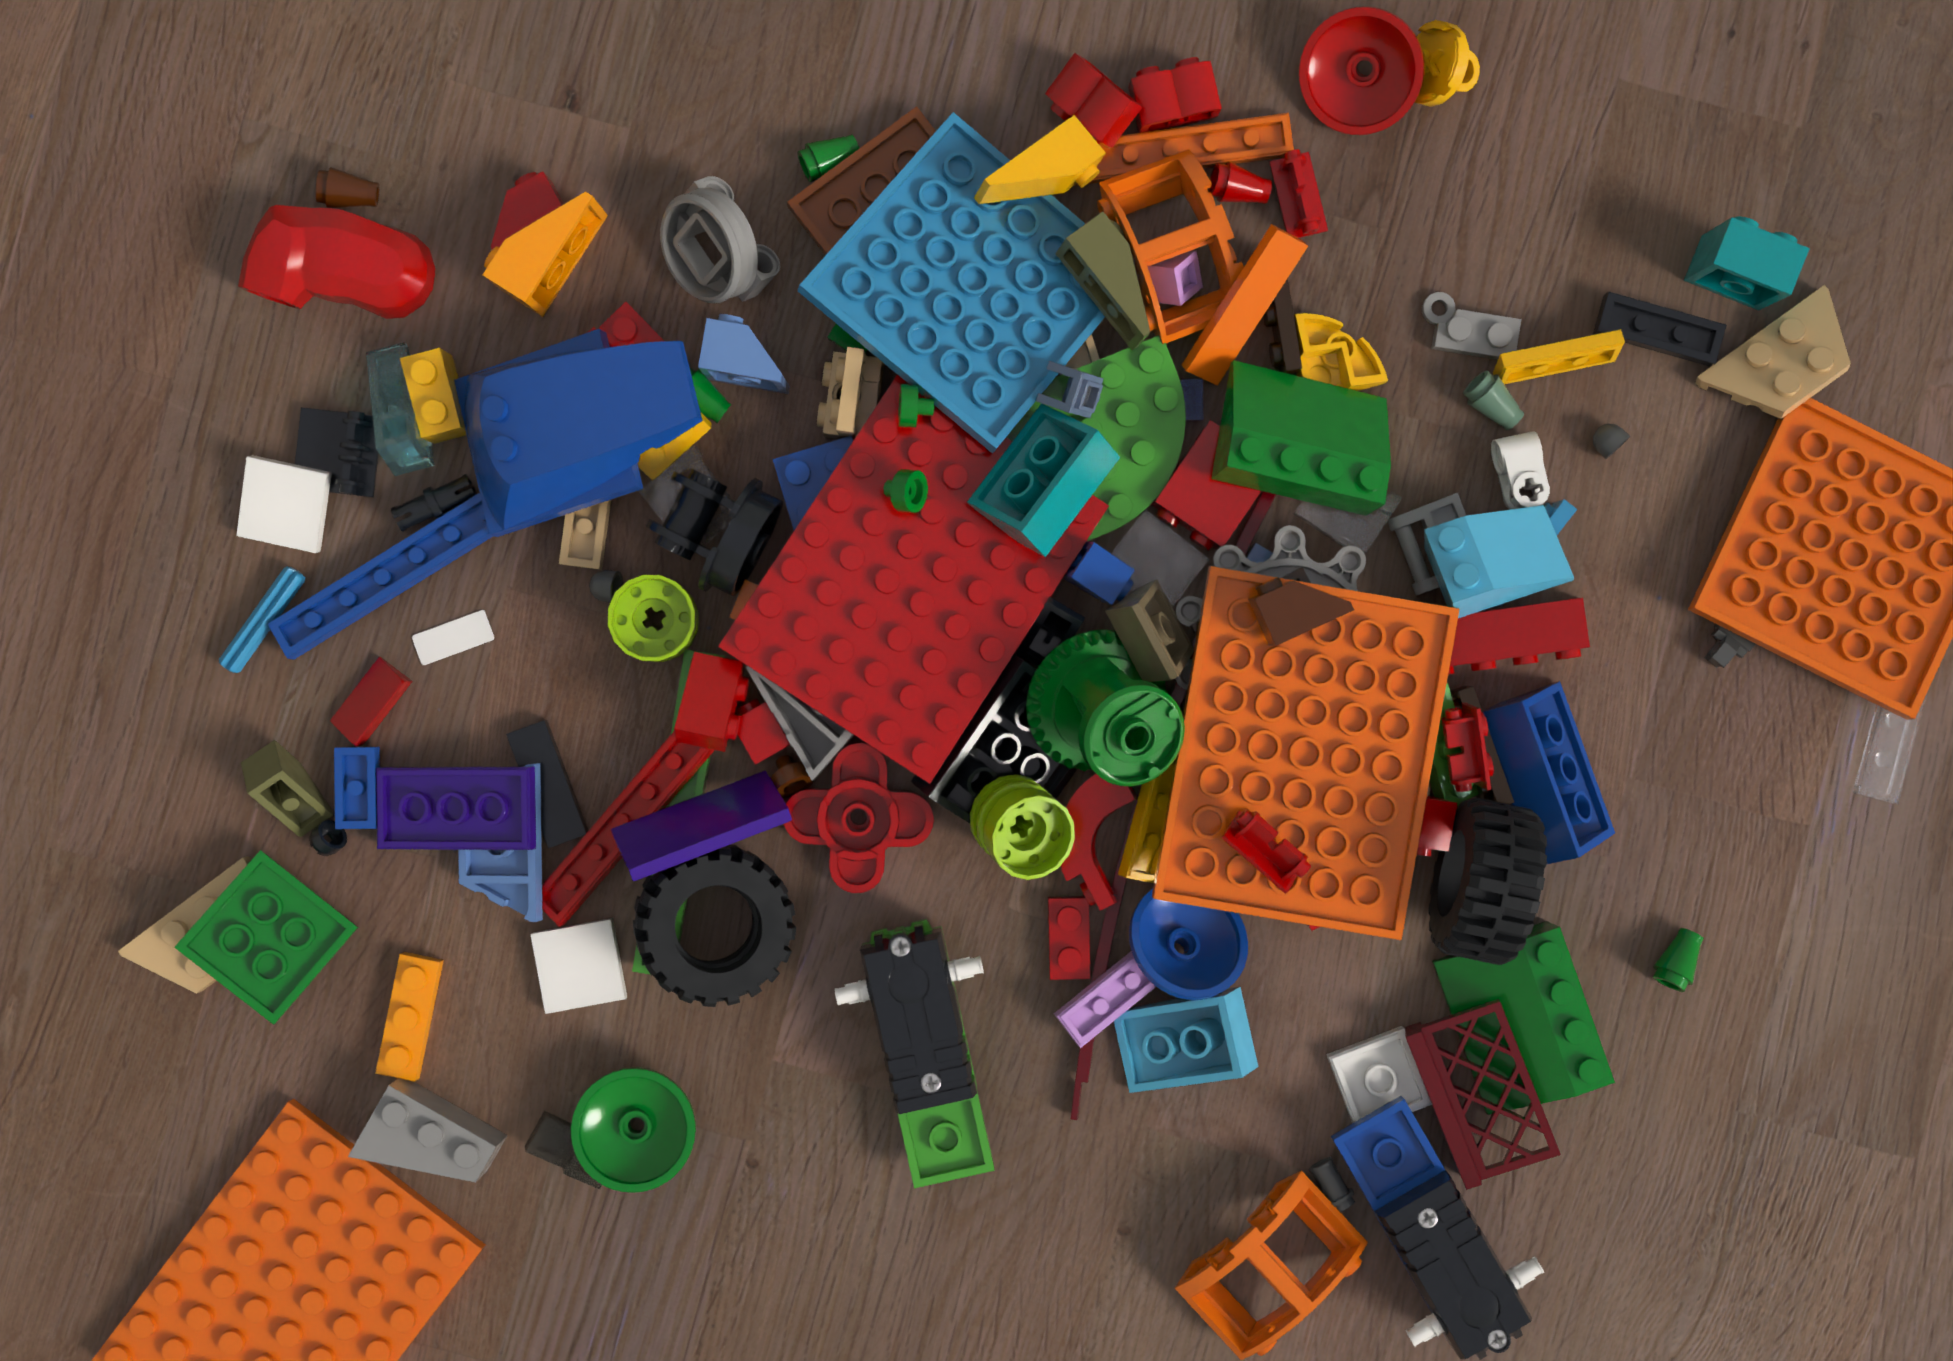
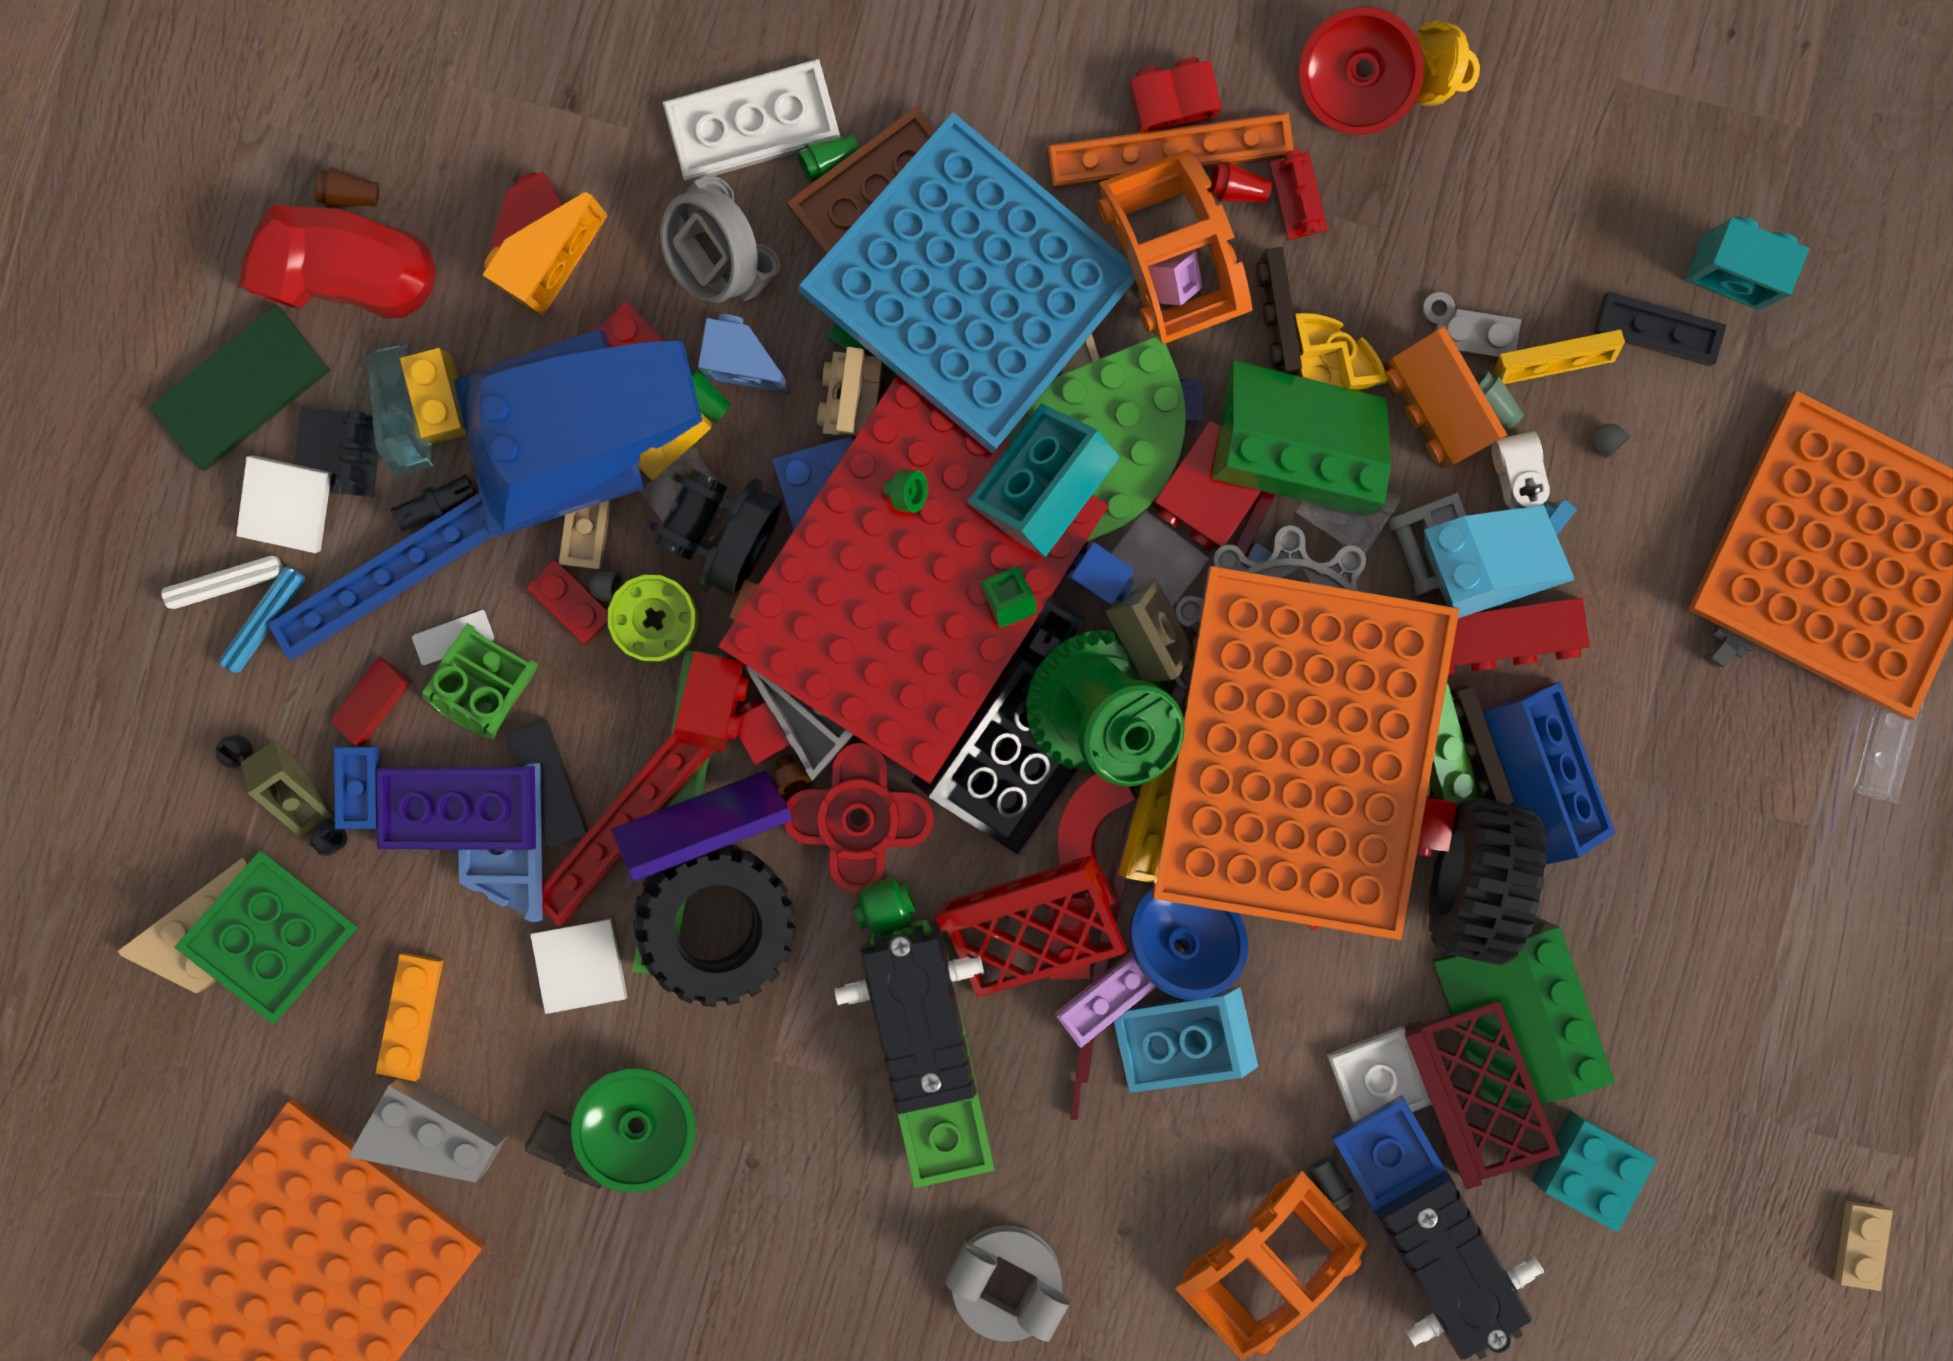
(221, 582): none -> white axle
(238, 745): none -> black hinge
(239, 388): none -> dark green tile
(478, 683): none -> bright green slope
(569, 601): none -> red plate
(750, 120): none -> white tile
(884, 906): none -> green head
(911, 406): green tile -> none
(1009, 597): none -> green slope
(1022, 827): lime wheel -> none
(1027, 893): none -> red fence
(1042, 1302): none -> light grey piece
(1047, 167): yellow slope -> none
(1080, 393): sand blue window -> none
(1093, 99): red brick -> none
(1106, 271): olive slope -> none
(1244, 304): orange tile -> none
(1254, 841): red hinge -> none
(1293, 609): reddish brown slope -> none
(1443, 399): none -> orange slope
(1473, 761): red hinge -> none
(1595, 1171): none -> teal brick
(1679, 961): green cone -> none
(1785, 359): tan wing -> none
(1863, 1245): none -> tan plate

